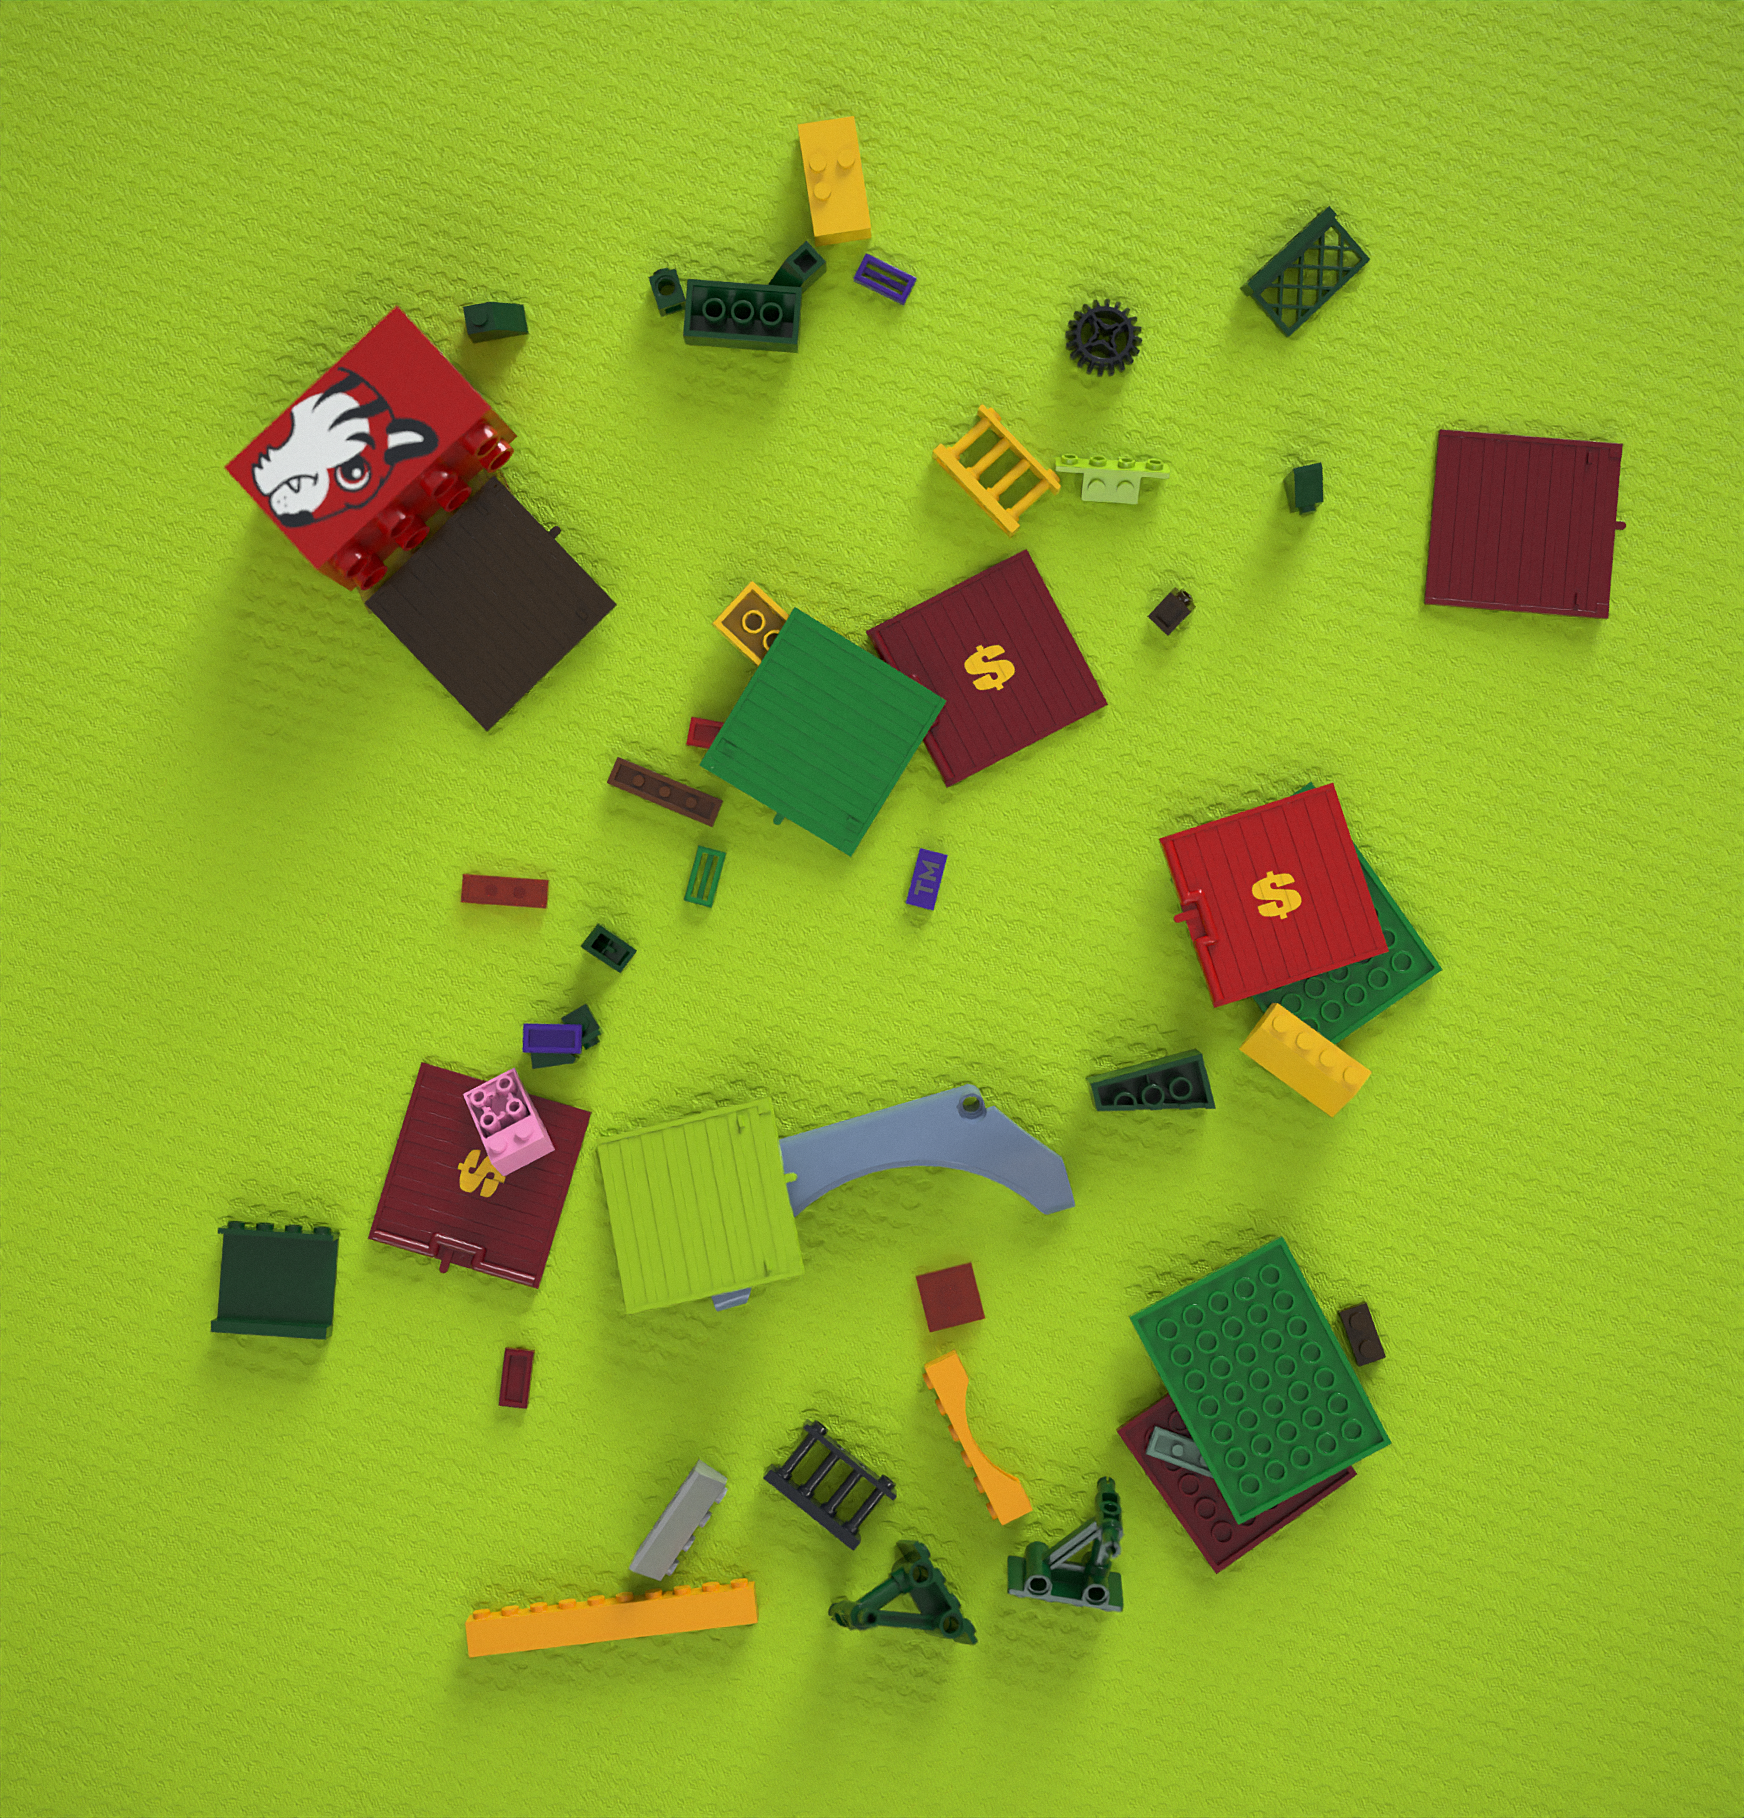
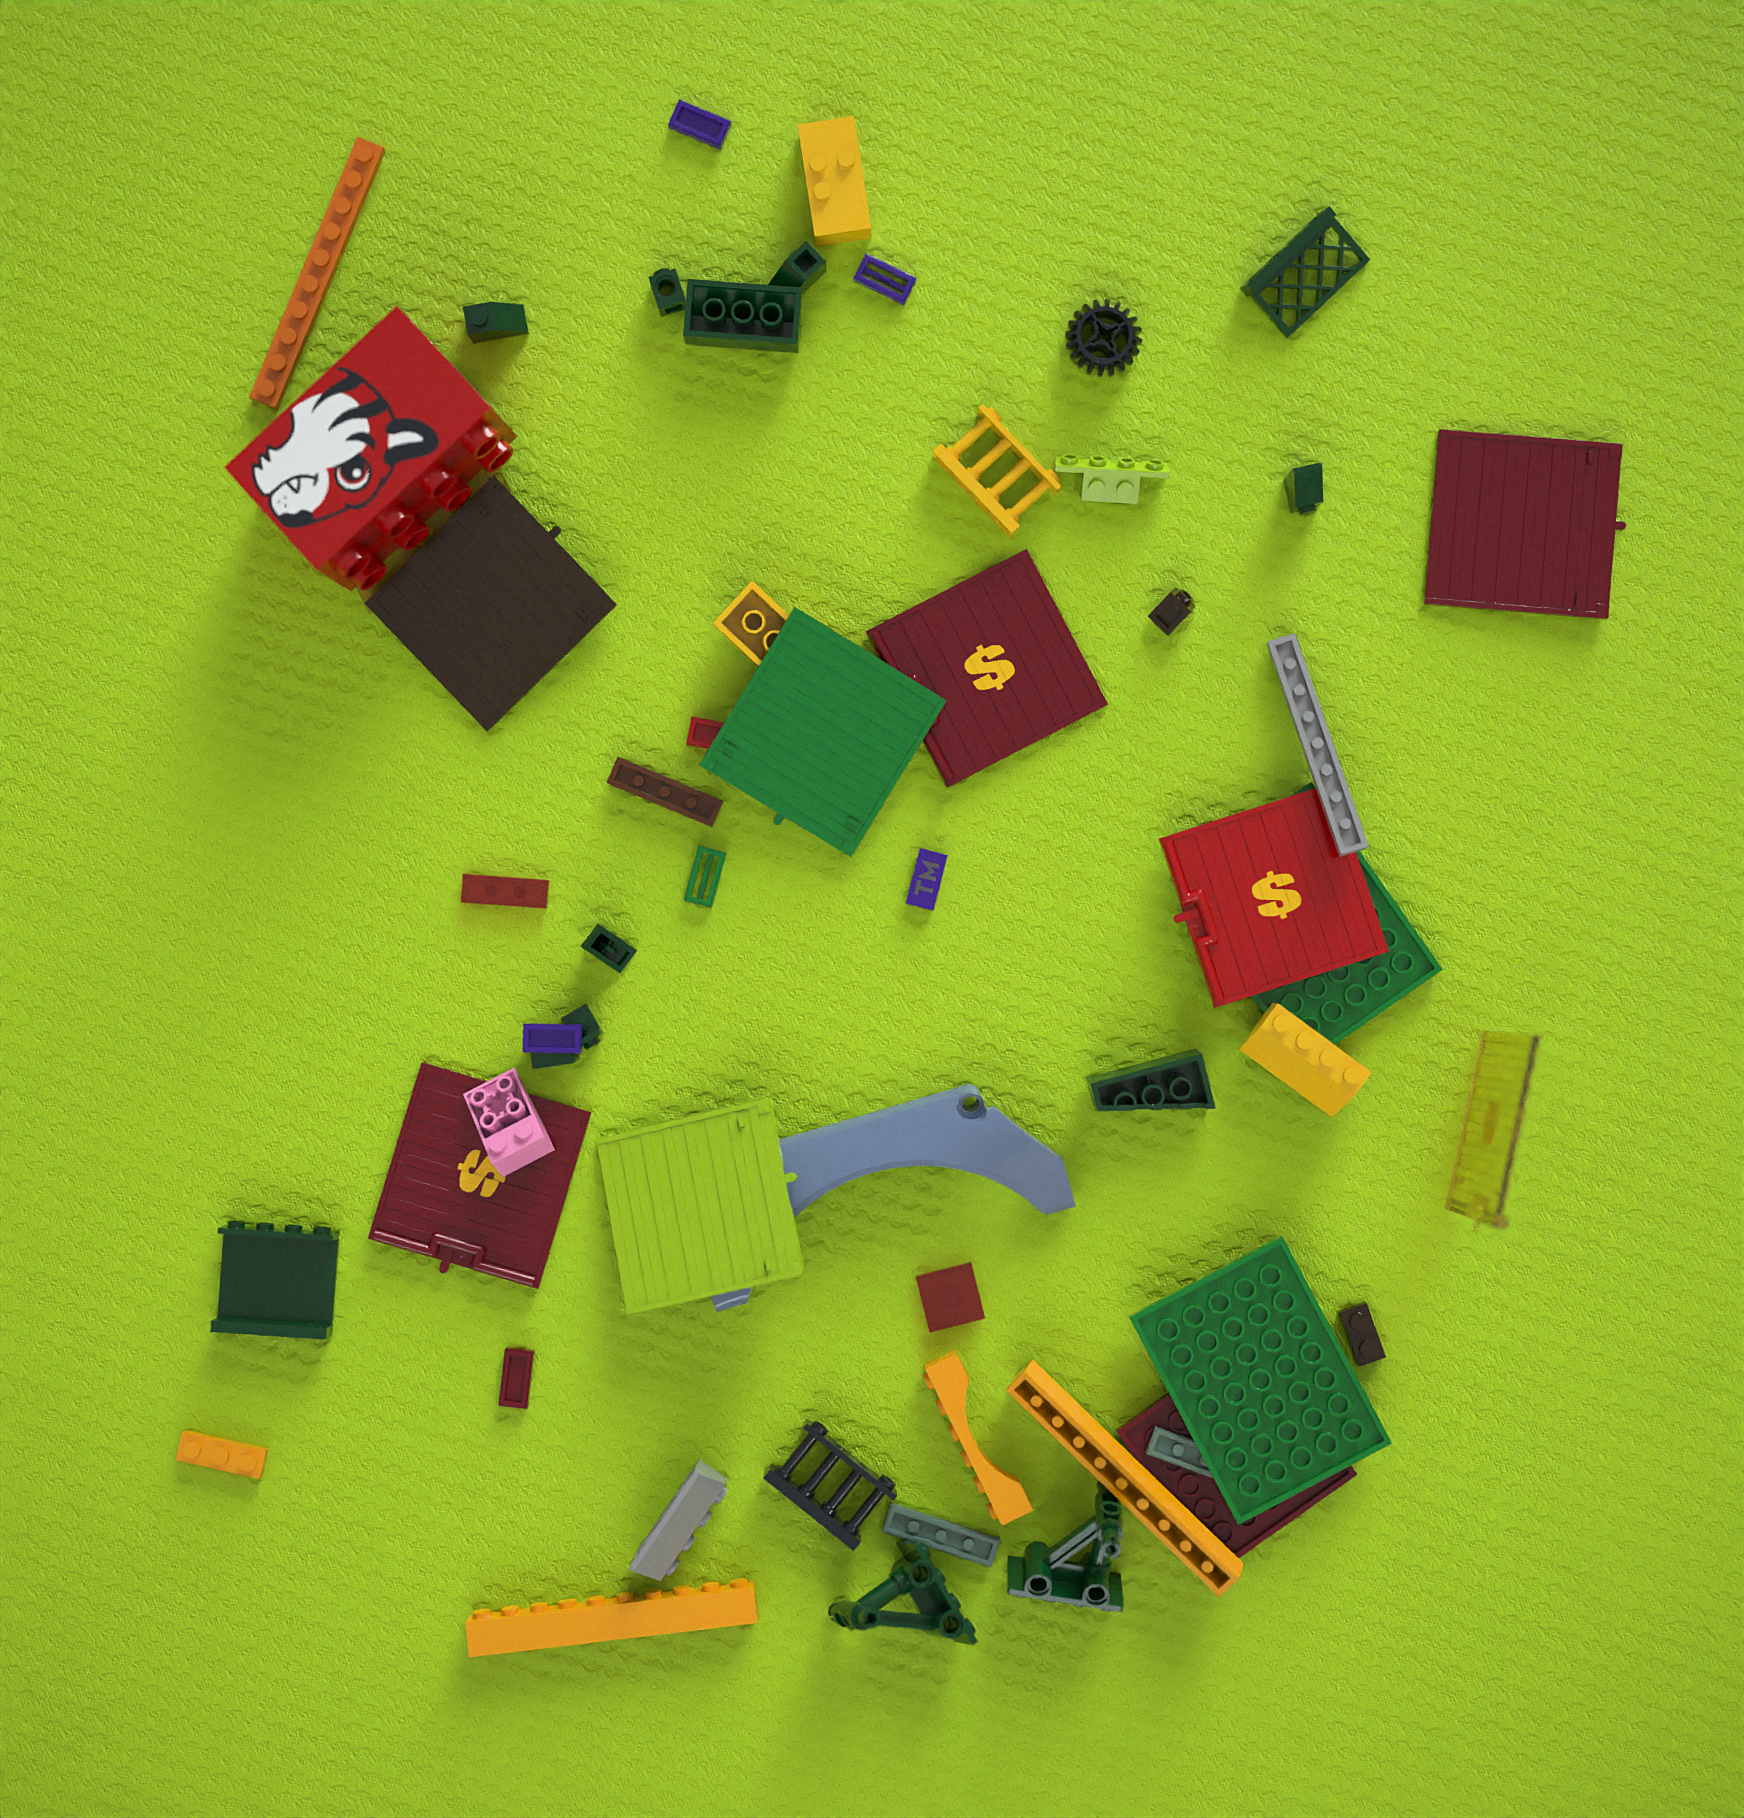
(222, 1454): none -> light orange plate
(317, 273): none -> orange plate
(699, 124): none -> dark purple tile
(941, 1534): none -> sand green tile
(1126, 1478): none -> light orange brick
(1317, 745): none -> light grey plate
(1492, 1127): none -> clear yellow door

